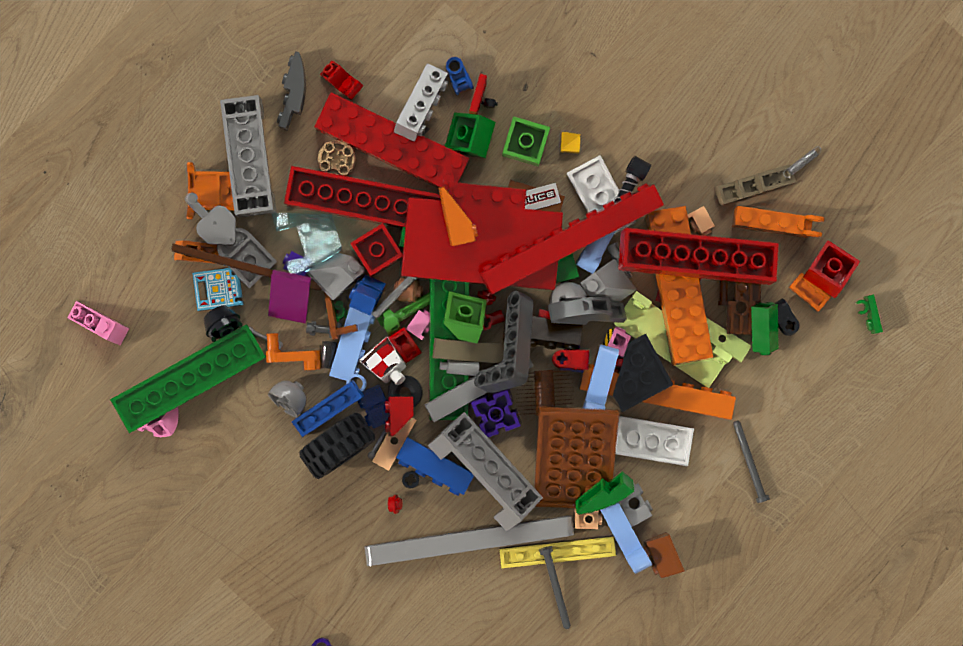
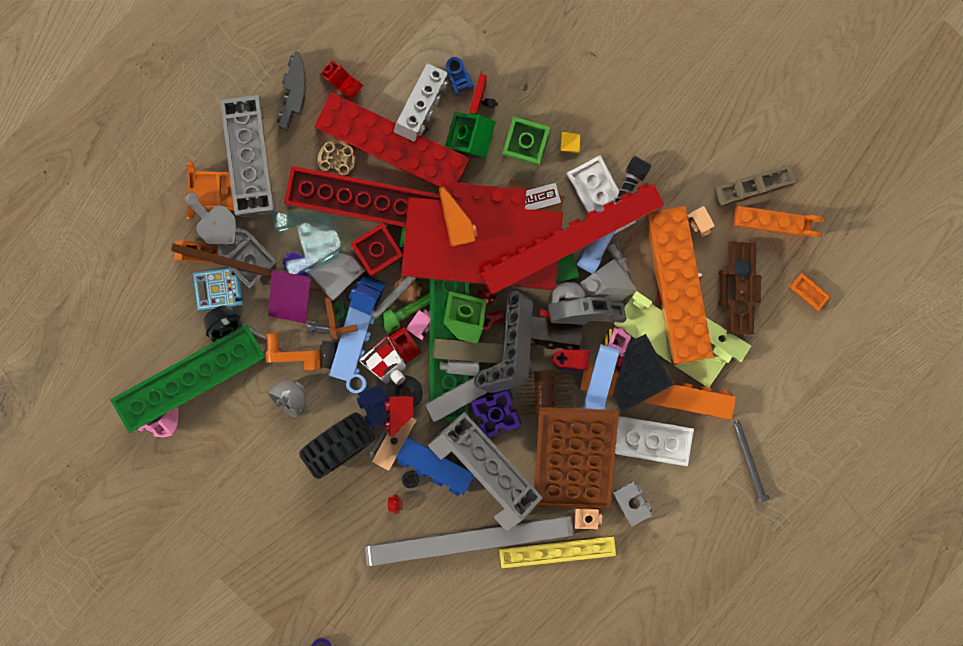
(98, 323): bright pink slope -> none
(327, 408): blue plate -> none
(546, 552): dark grey bar -> none
(605, 494): green slope -> none
(626, 538): light blue beam -> none
(663, 555): dark orange slope -> none
(698, 256): red brick -> none
(765, 328): green brick -> none
(786, 315): black piece -> none
(802, 161): light grey piece -> none
(831, 269): red brick -> none
(870, 307): green plate -> none

